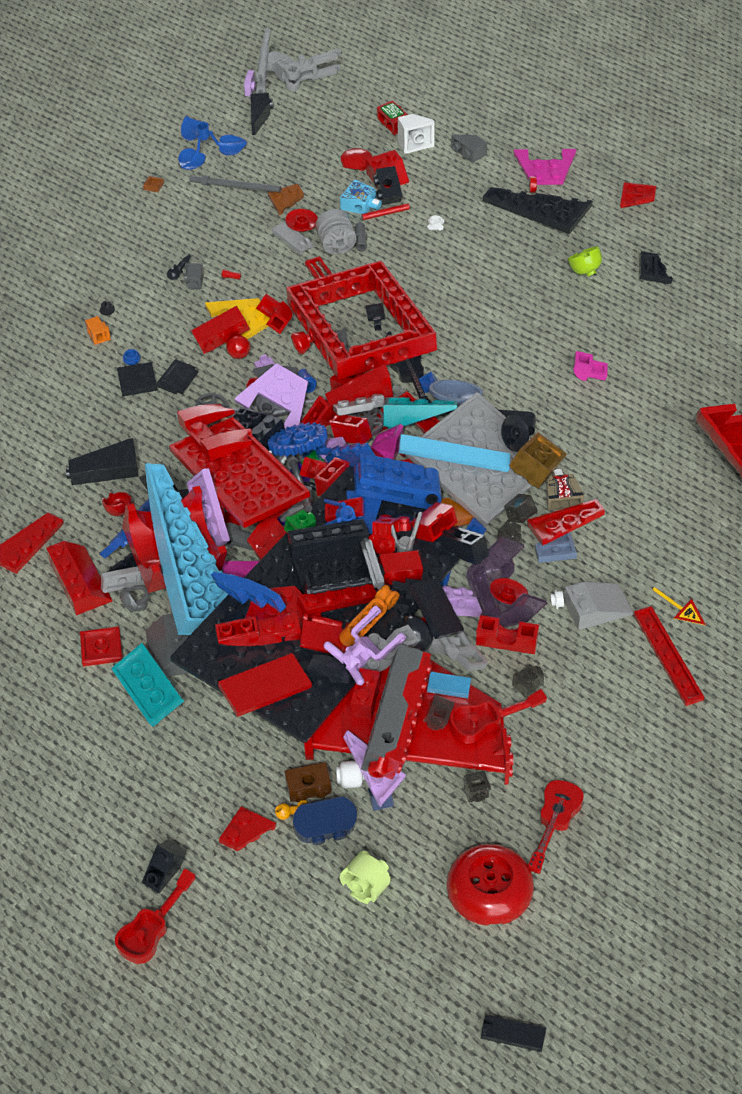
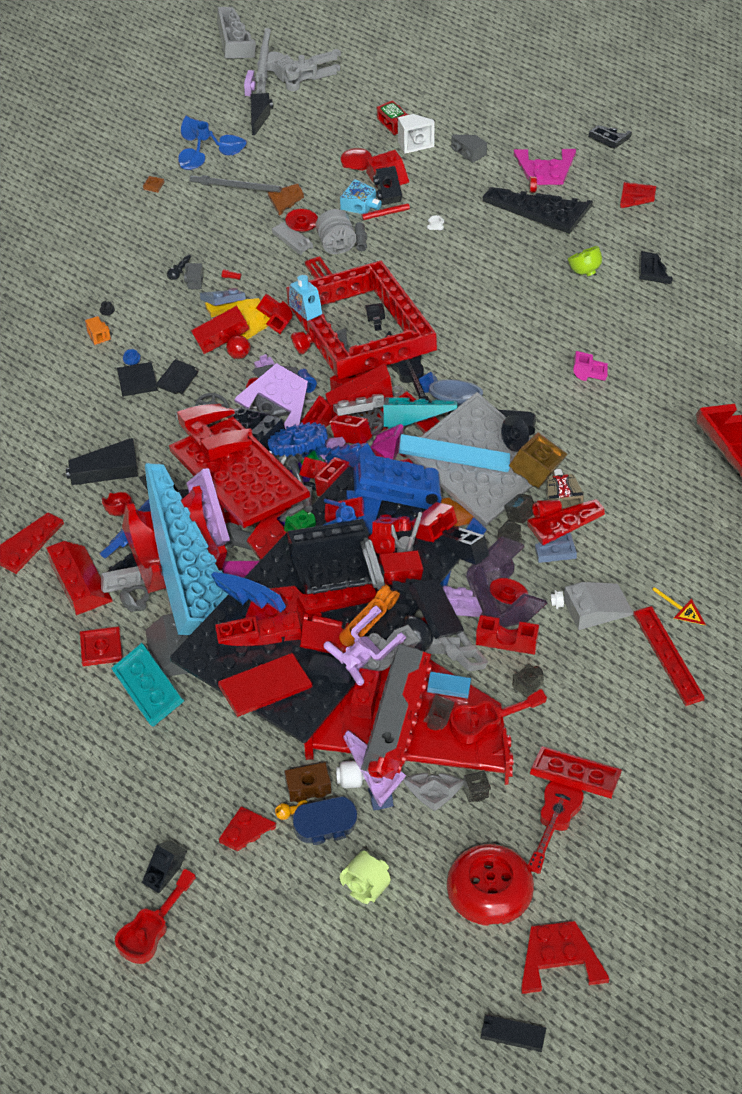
(223, 297): none -> sand blue wing
(234, 38): none -> light grey wedge
(304, 298): none -> medium azure torso
(432, 789): none -> light grey brick
(545, 508): none -> red cone
(558, 947): none -> red wing
(576, 772): none -> red tile
(609, 136): none -> black wing

